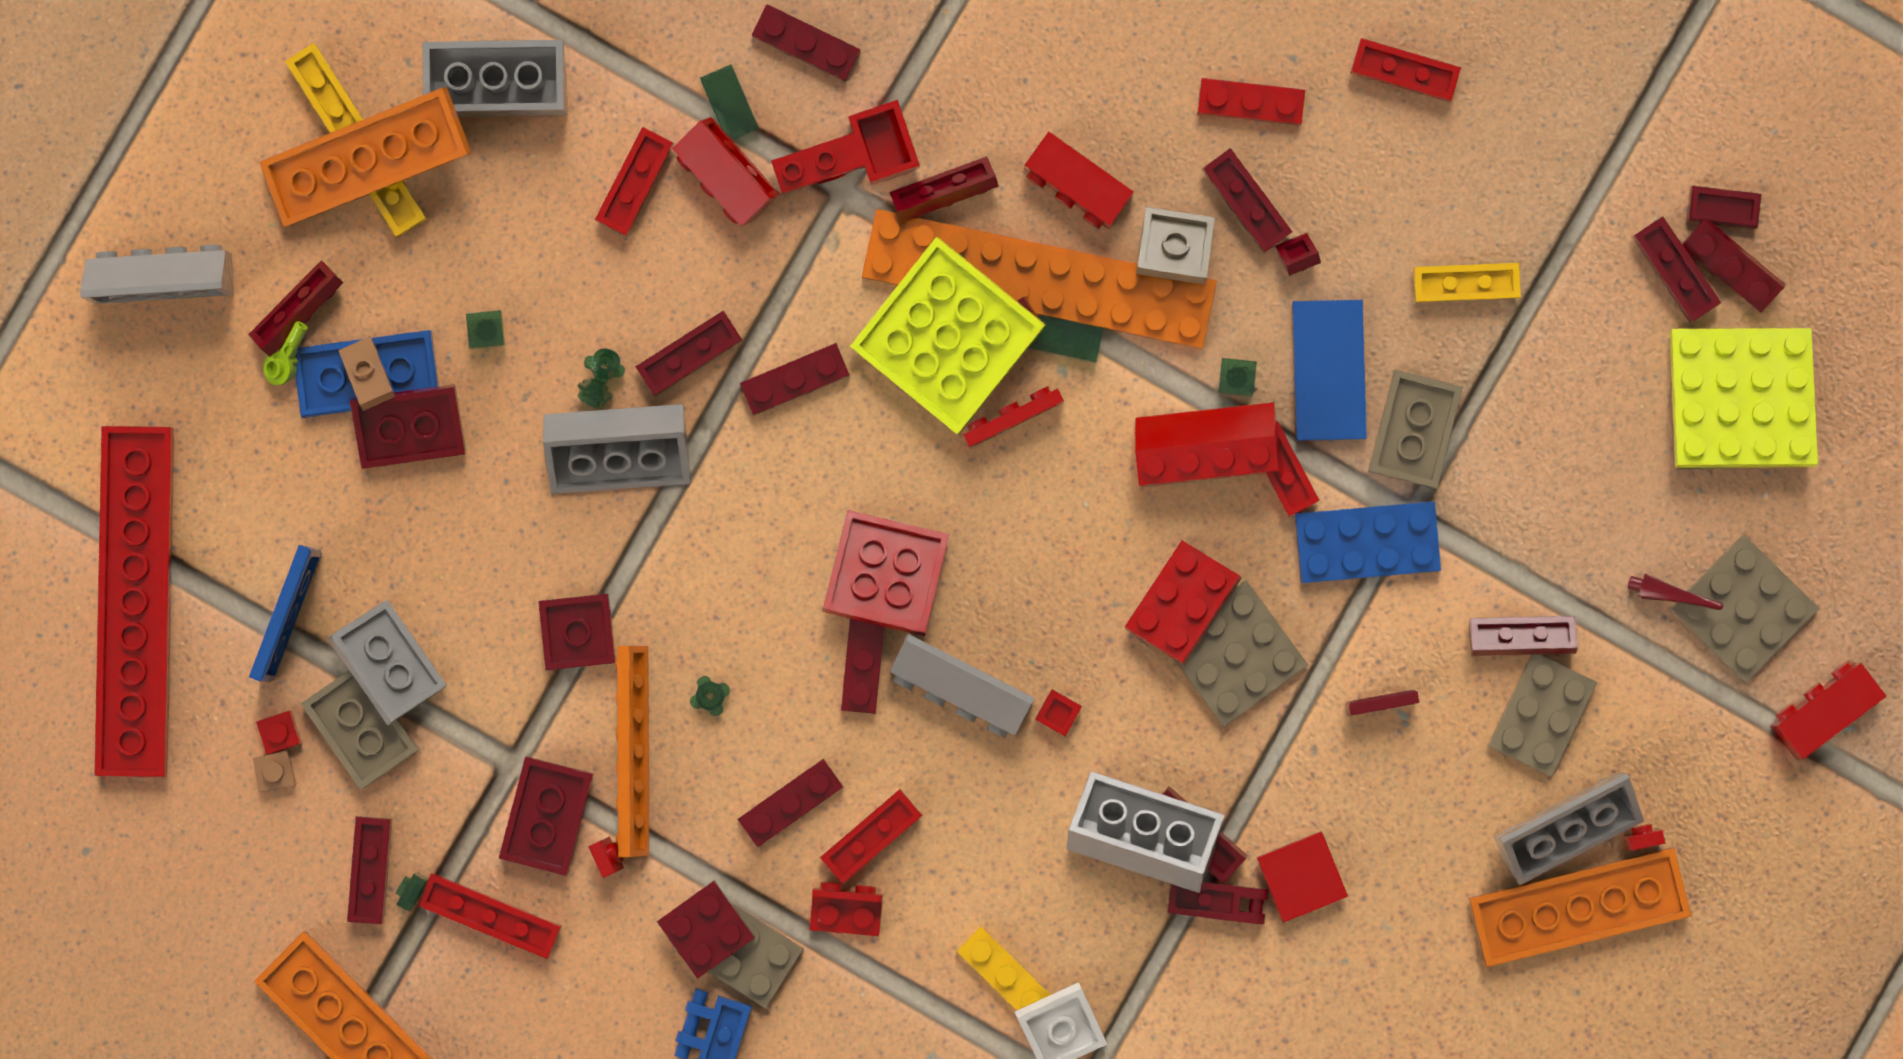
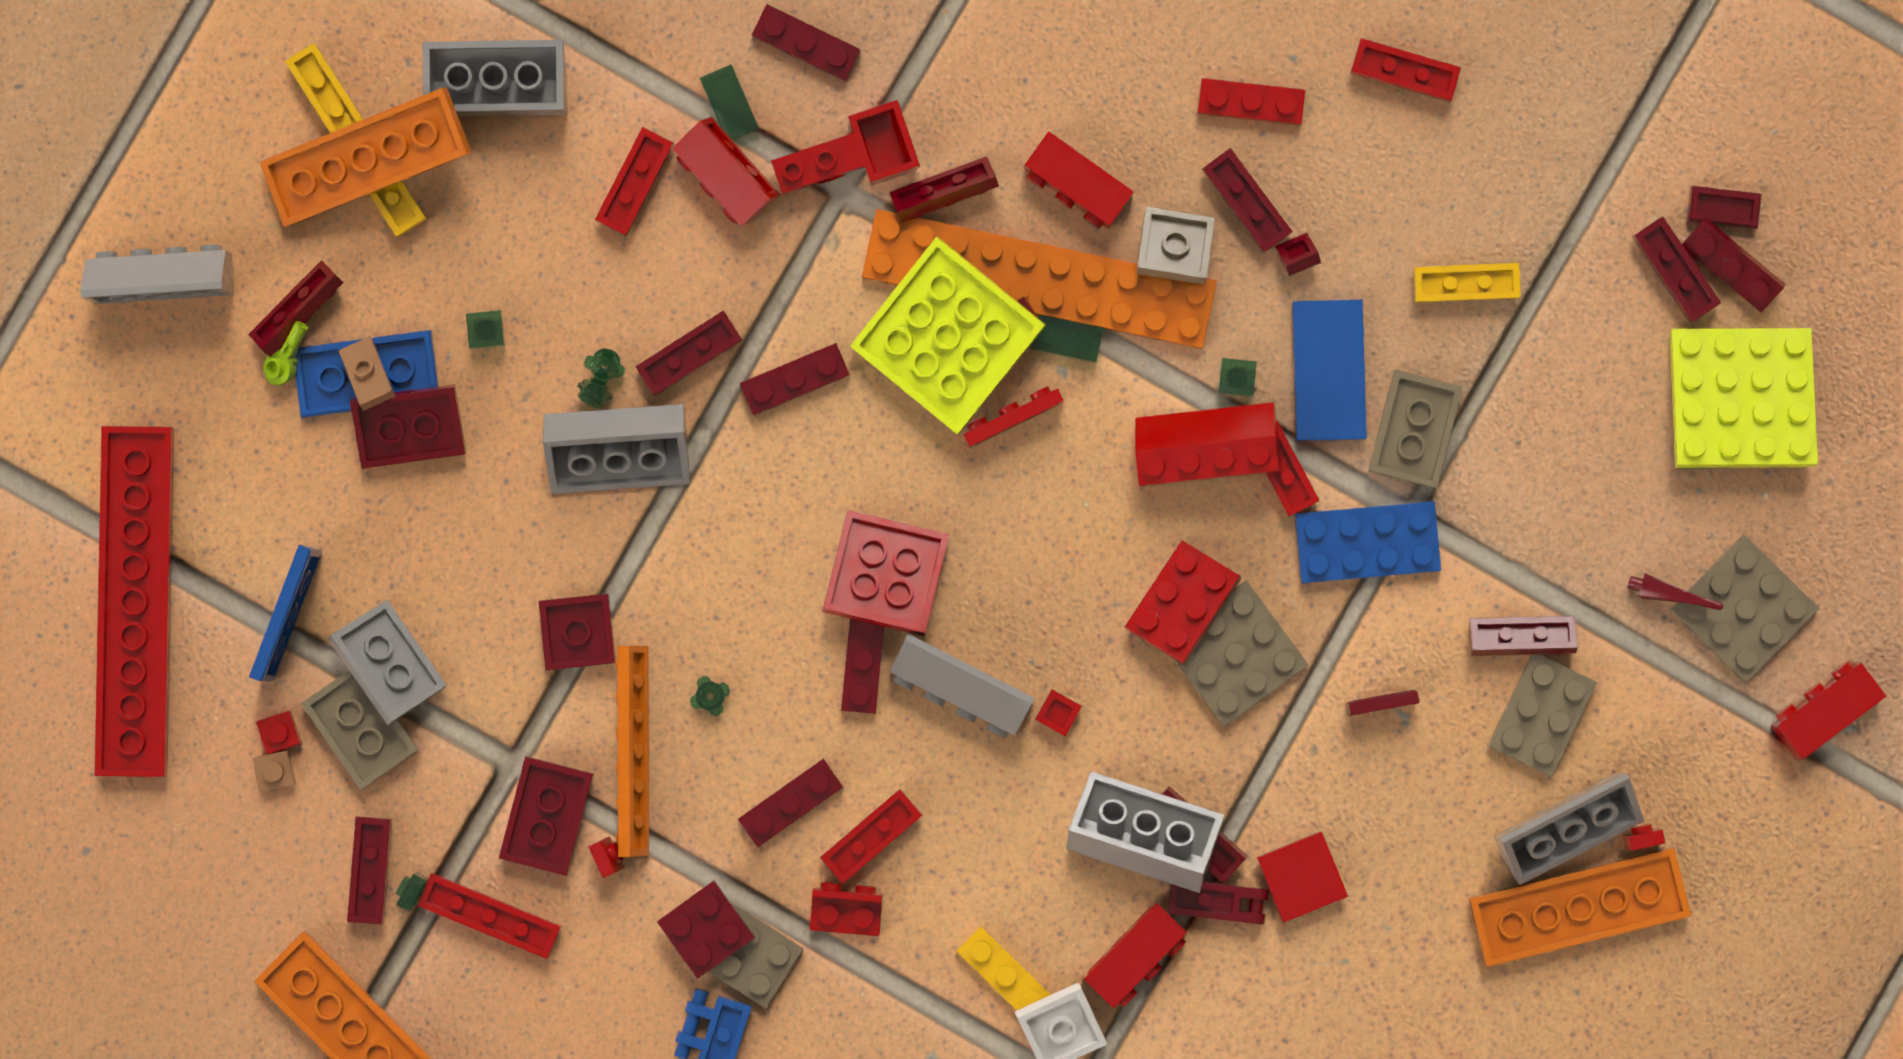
(1135, 956): none -> red brick

